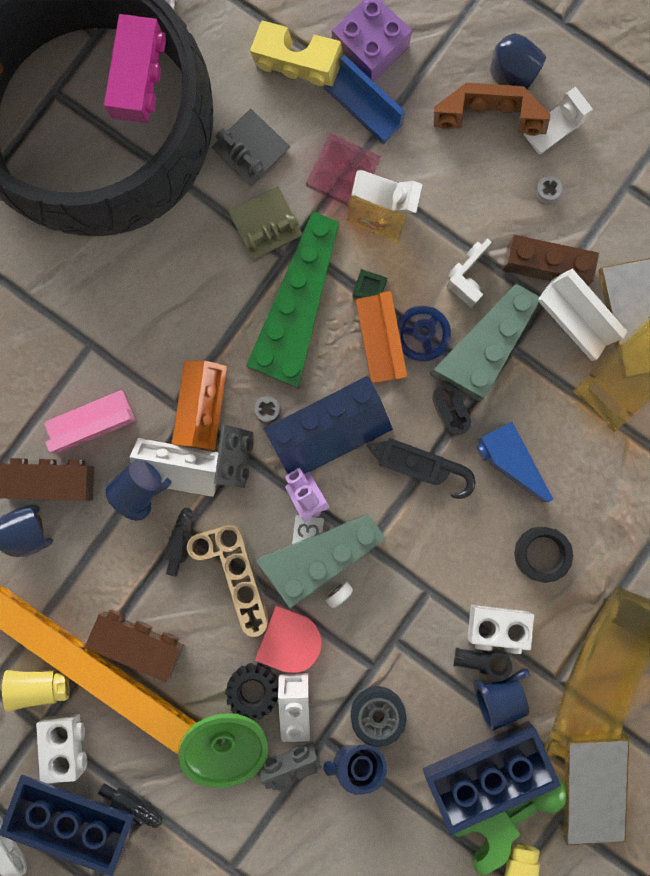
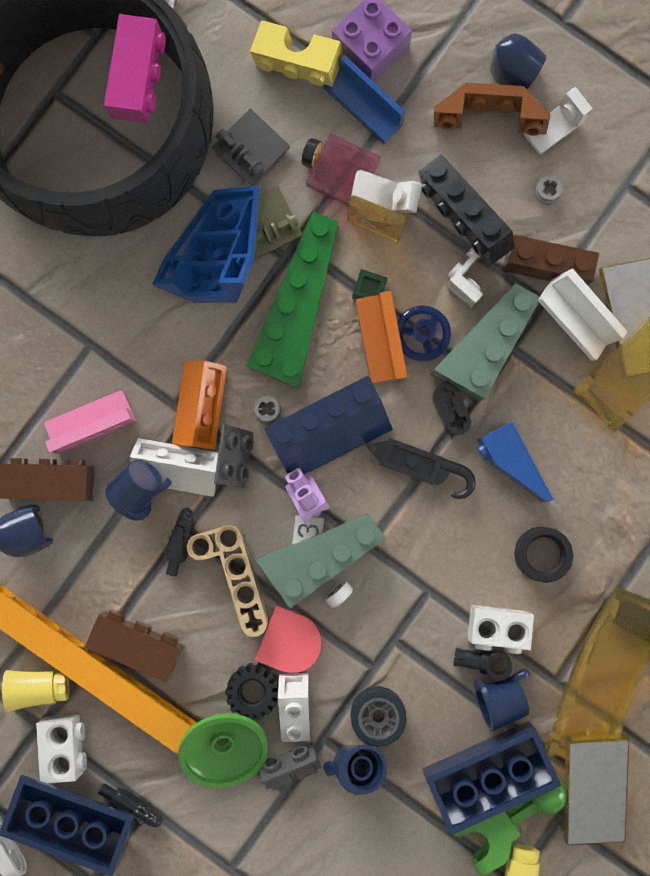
(214, 250): none -> blue wedge
(311, 152): none -> black tile
(466, 209): none -> black brick

